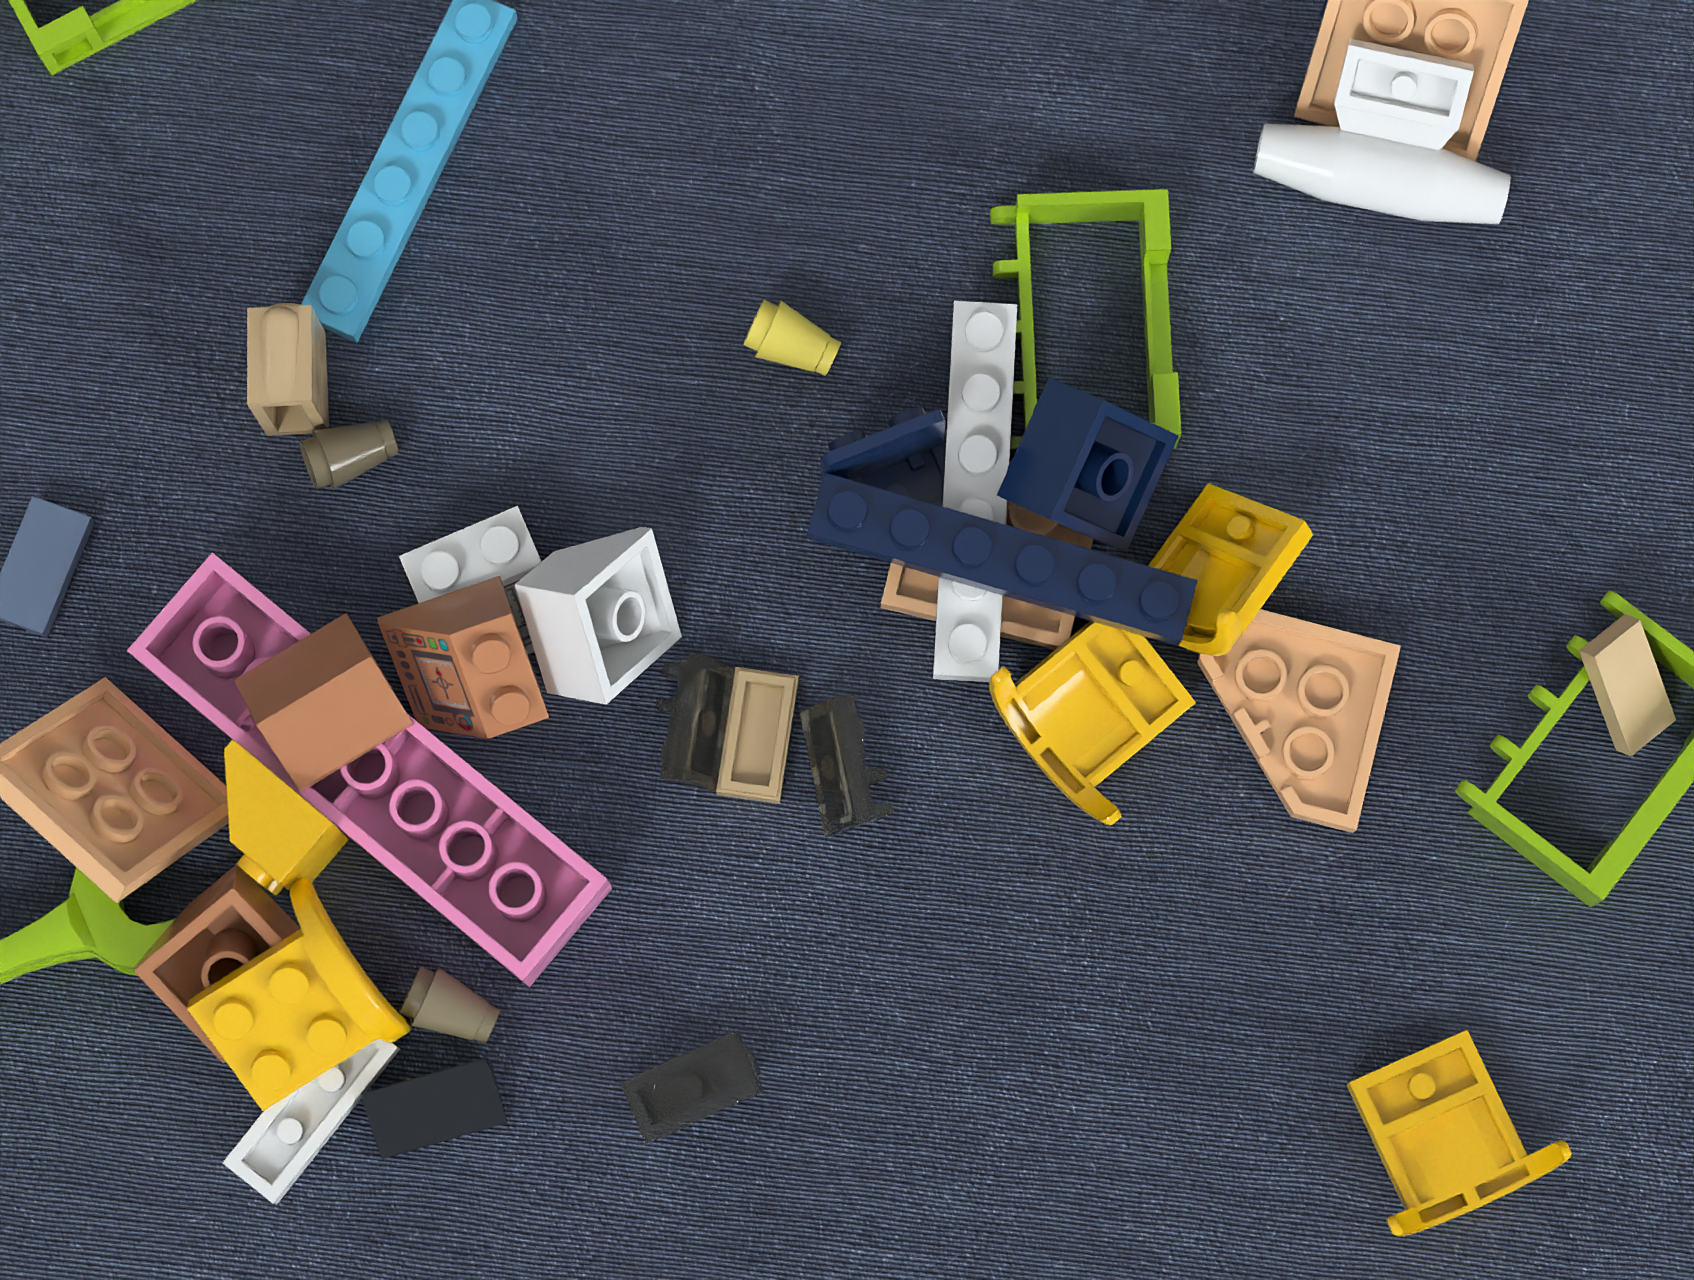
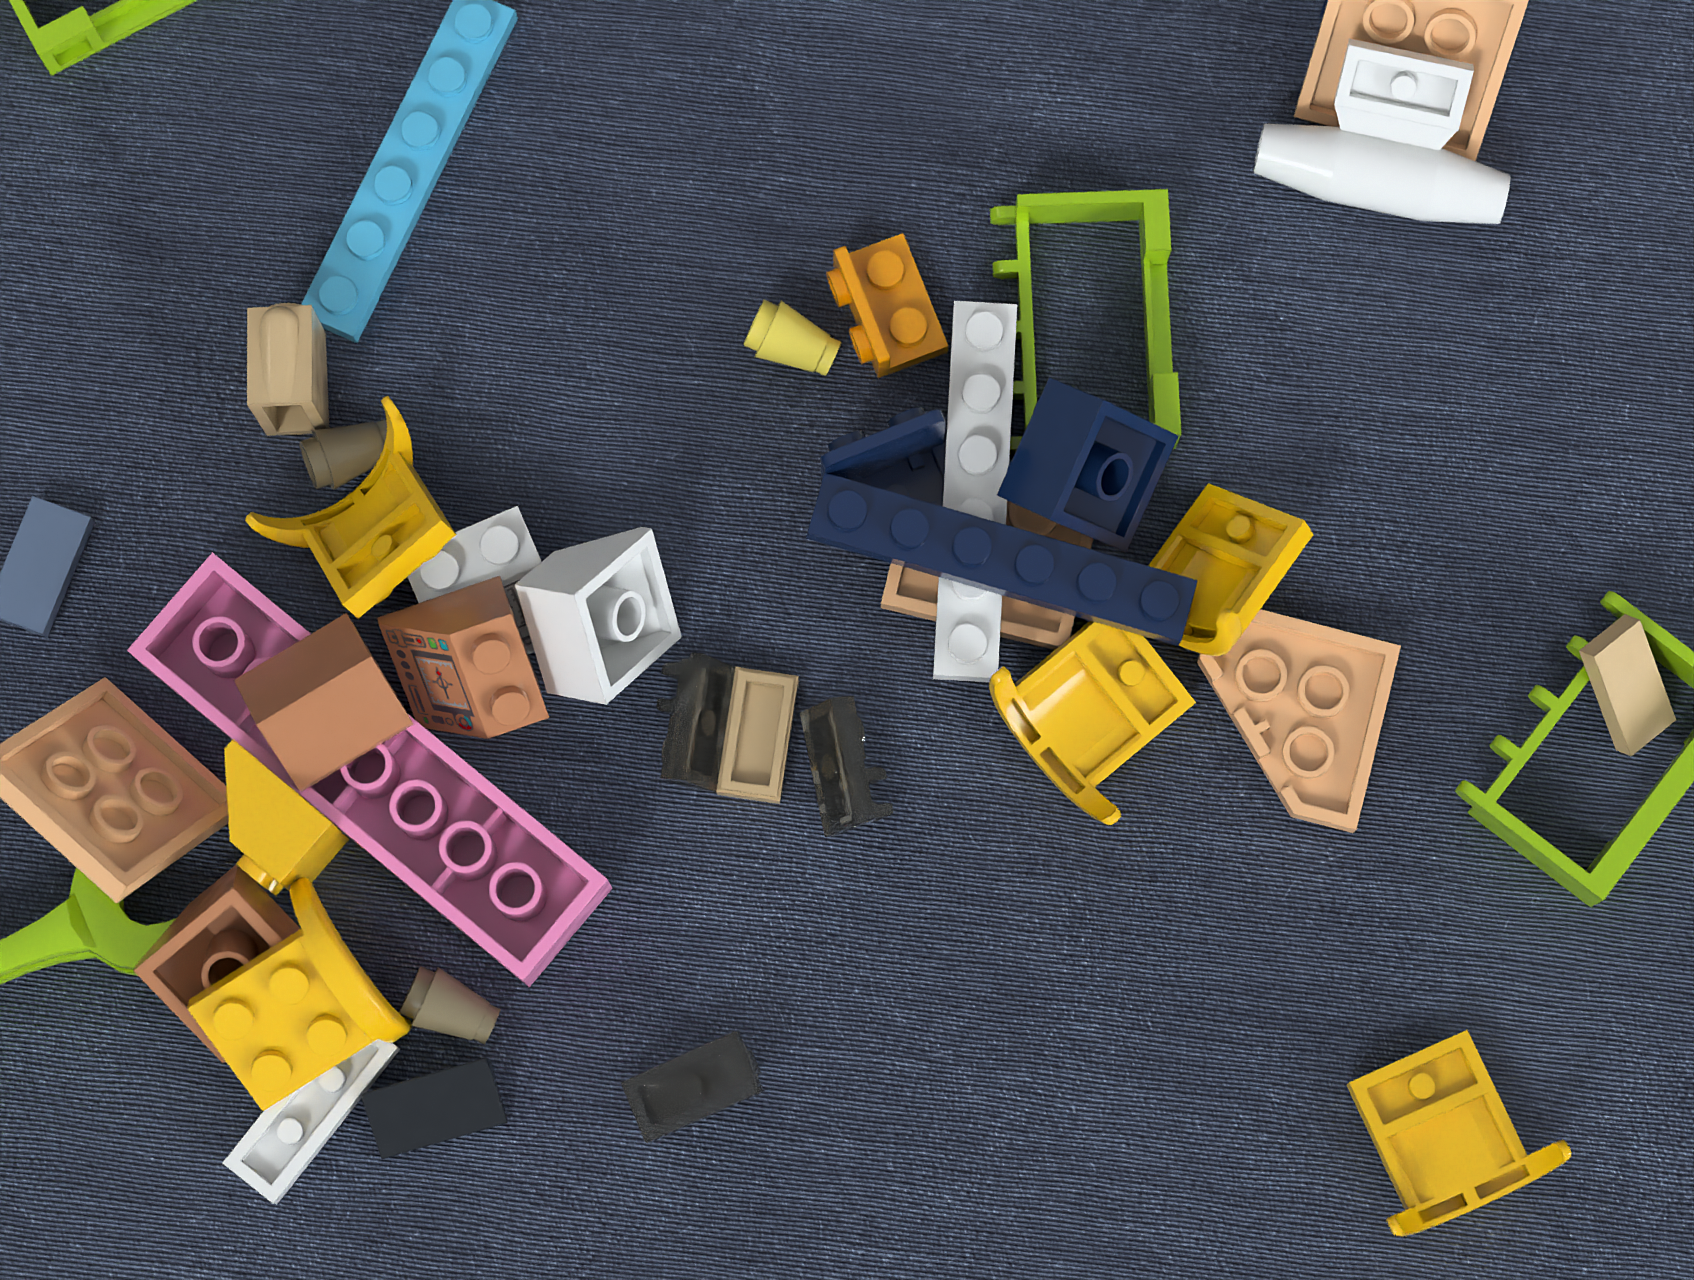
(375, 531): none -> yellow piece
(888, 305): none -> light orange bracket

